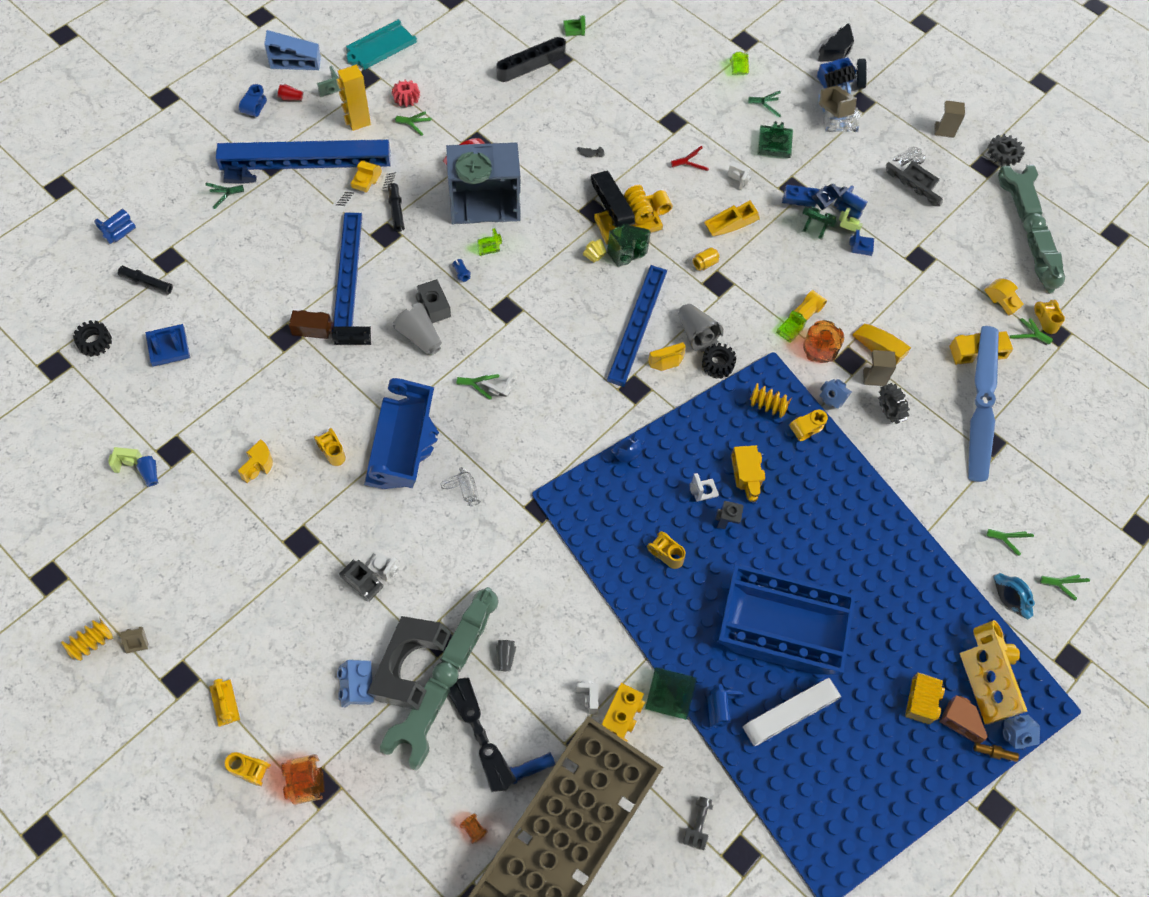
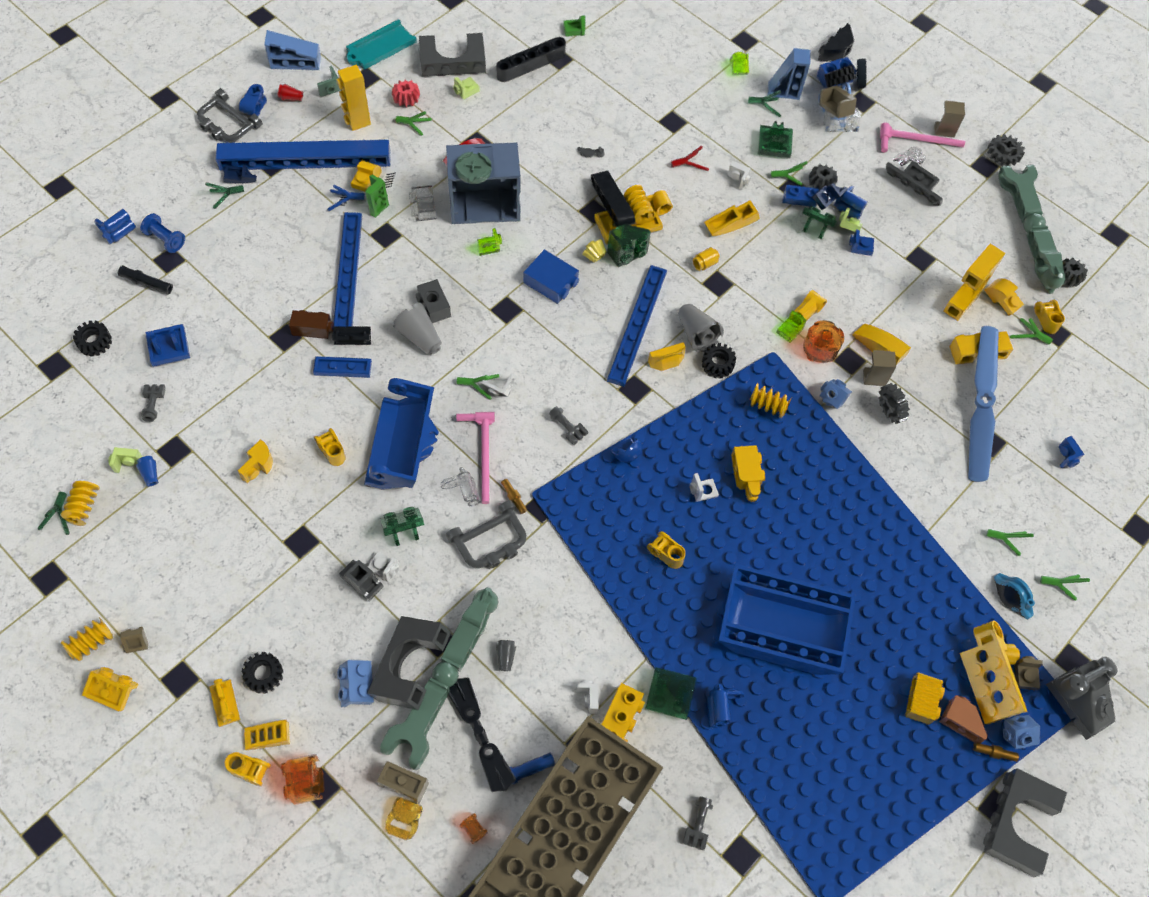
(56, 508): none -> clear green plant
(78, 502): none -> yellow piece
(109, 688): none -> yellow bracket
(149, 414): none -> dark grey hinge
(152, 225): none -> blue hose
(217, 132): none -> dark grey bar
(257, 661): none -> black tyre
(283, 725): none -> yellow slope
(342, 367): none -> blue tile
(350, 195): none -> blue plant
(376, 196): none -> bright green bracket
(395, 201): black pin -> none
(402, 521): none -> clear green plate
(403, 781): none -> dark tan panel
(405, 812): none -> clear yellow piece
(423, 202): none -> clear brick
(462, 273): blue pin -> none
(466, 87): none -> yellowish green bracket
(469, 63): none -> dark grey arch
(483, 419): none -> bright pink bar
(492, 559): none -> dark grey bar
(514, 496): none -> pearl gold bar
(551, 276): none -> blue brick
(556, 413): none -> dark grey hinge
(729, 513): dark grey bracket -> none
(784, 173): none -> bright green plant
(791, 75): none -> medium blue wedge
(791, 712): white beam -> none
(808, 425): yellow piece -> none
(822, 176): none -> dark grey gear
(886, 133): none -> bright pink bar
(974, 281): none -> yellow arch
(1002, 839): none -> dark grey arch
(1028, 673): none -> dark tan bracket
(1071, 451): none -> blue bracket
(1074, 272): none -> dark grey gear
(1087, 695): none -> dark grey piece

